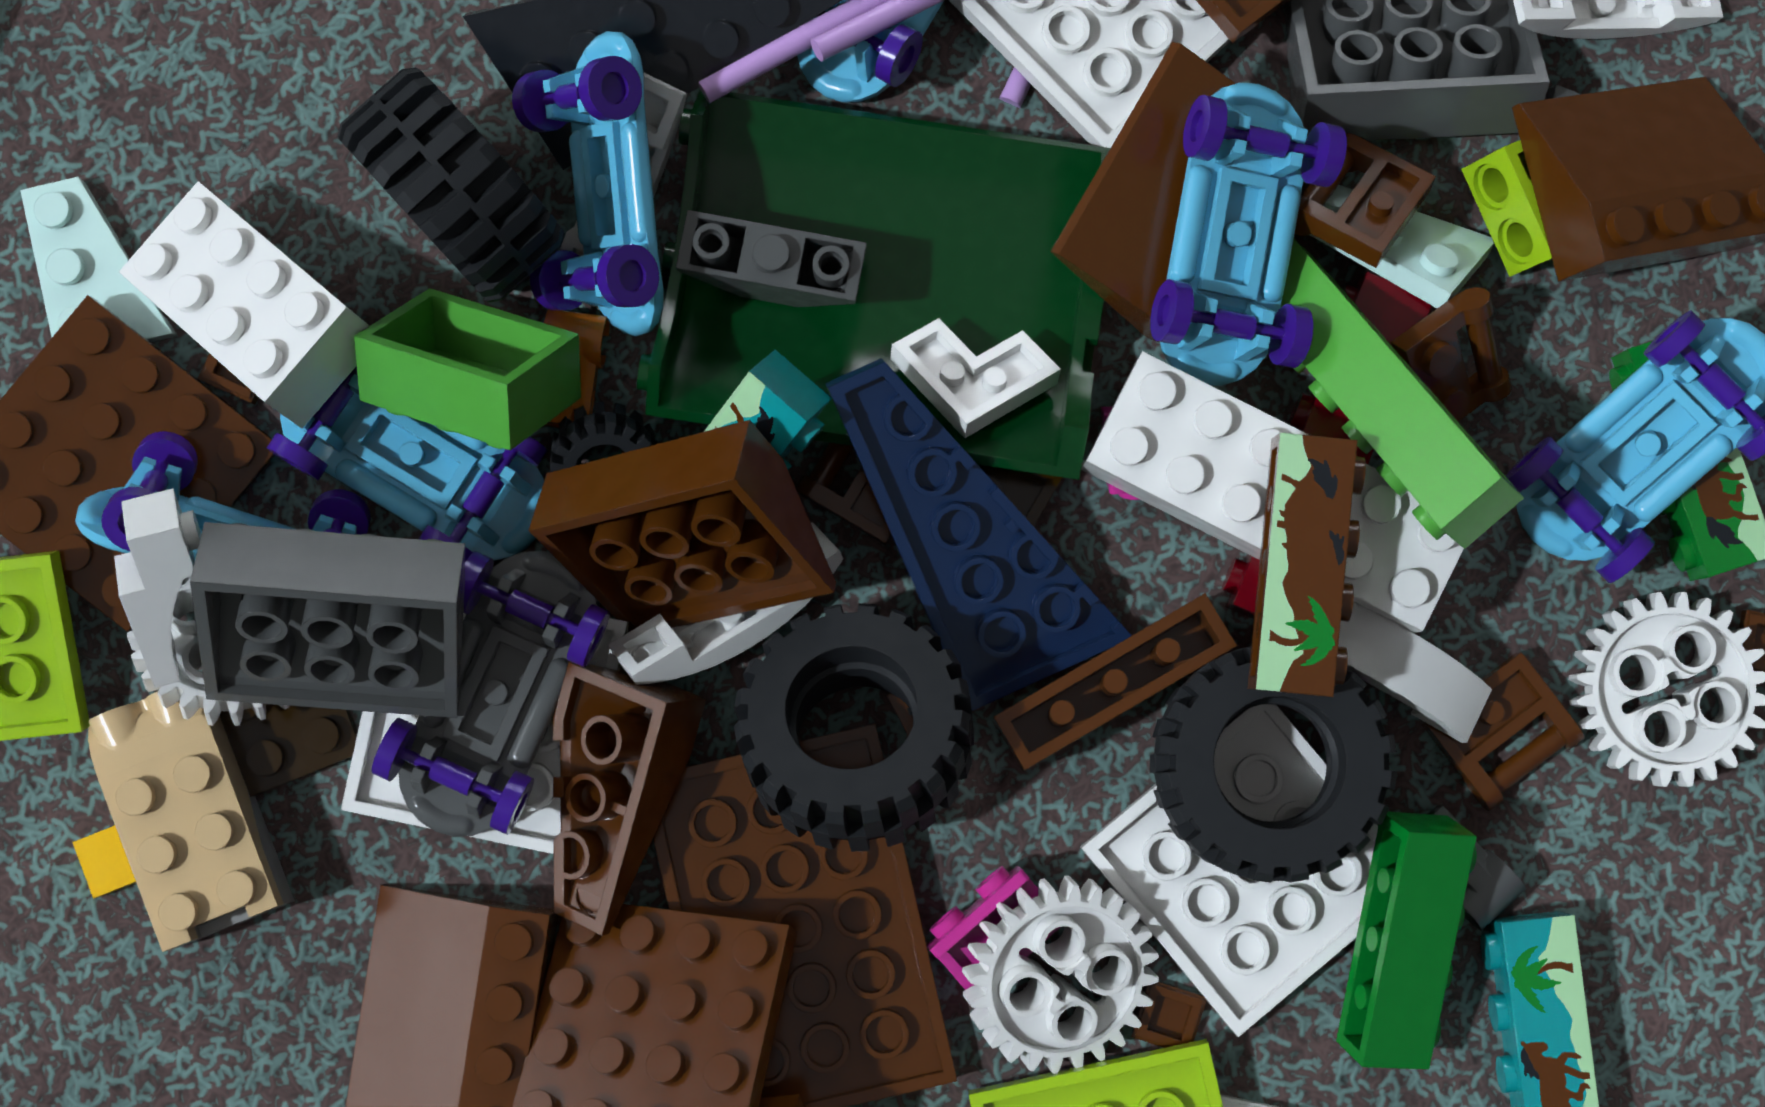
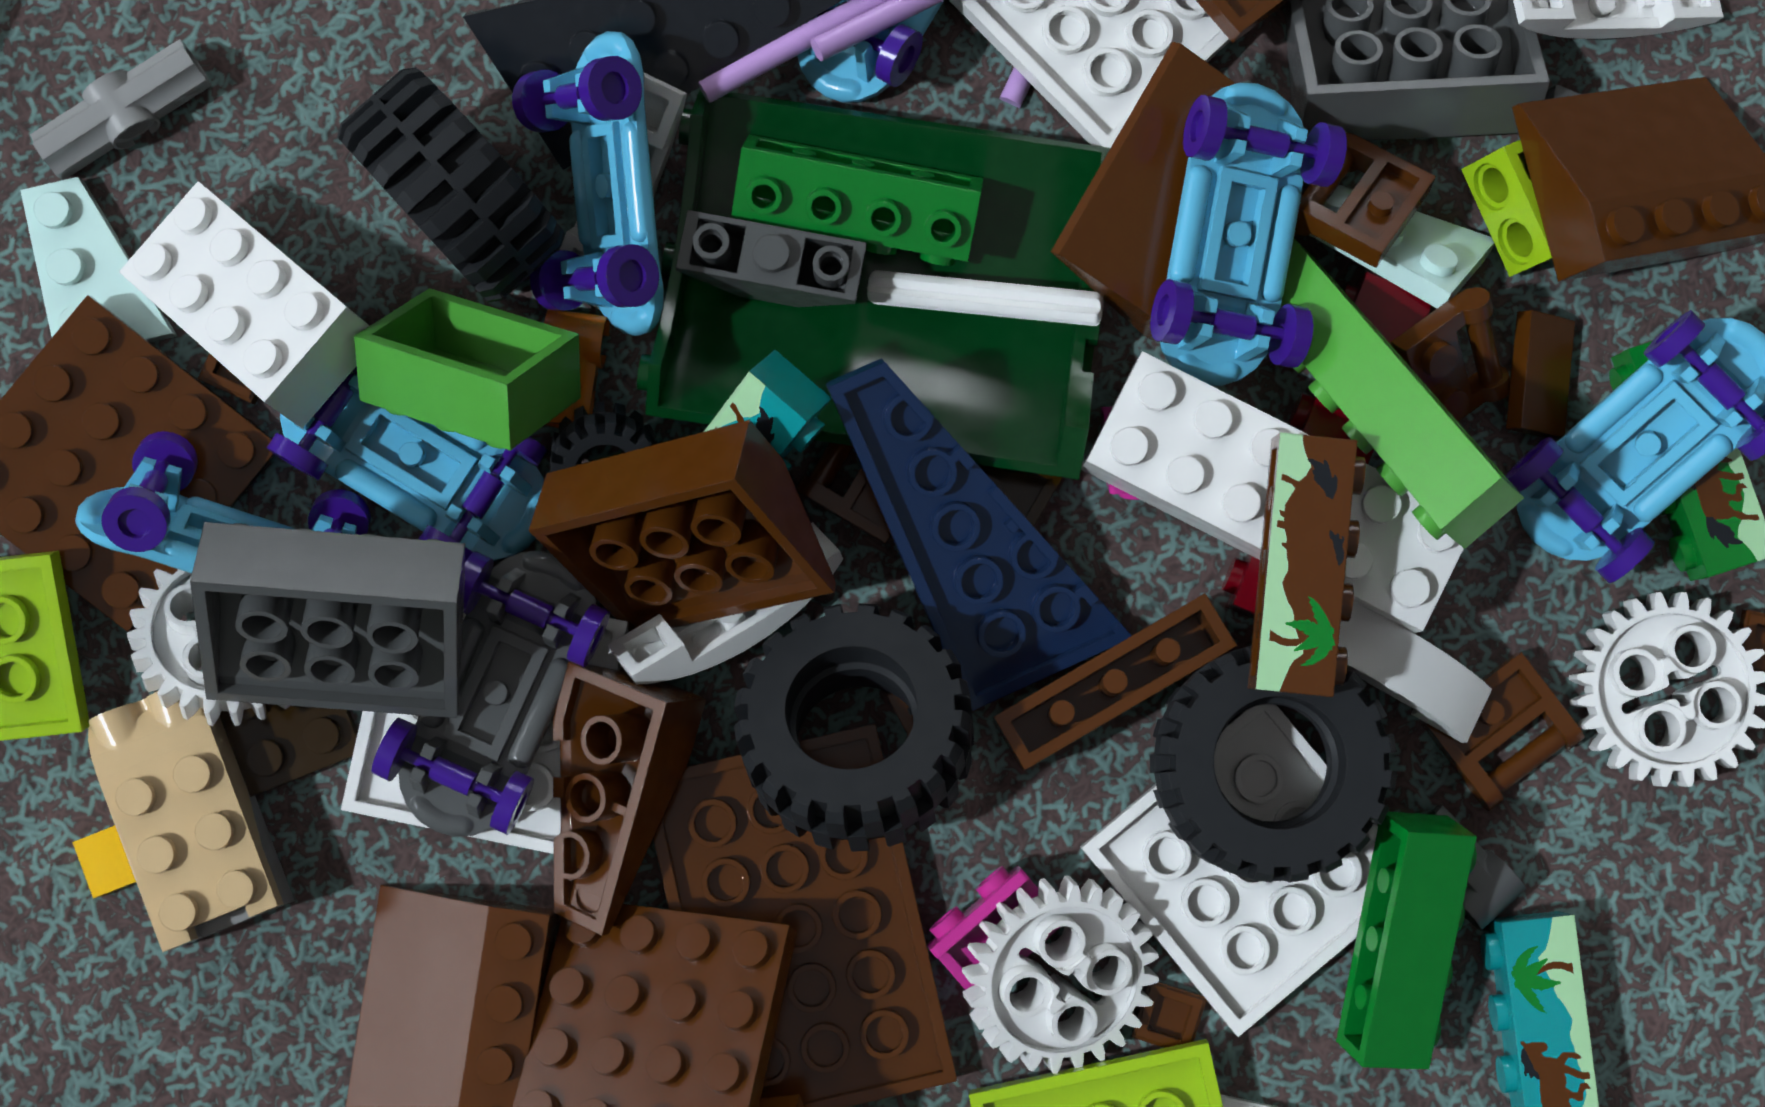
(120, 109): none -> light grey piece
(152, 573): white slope -> none
(858, 199): none -> green brick
(973, 388): white plate -> none
(985, 298): none -> white axle
(1540, 374): none -> reddish brown tile

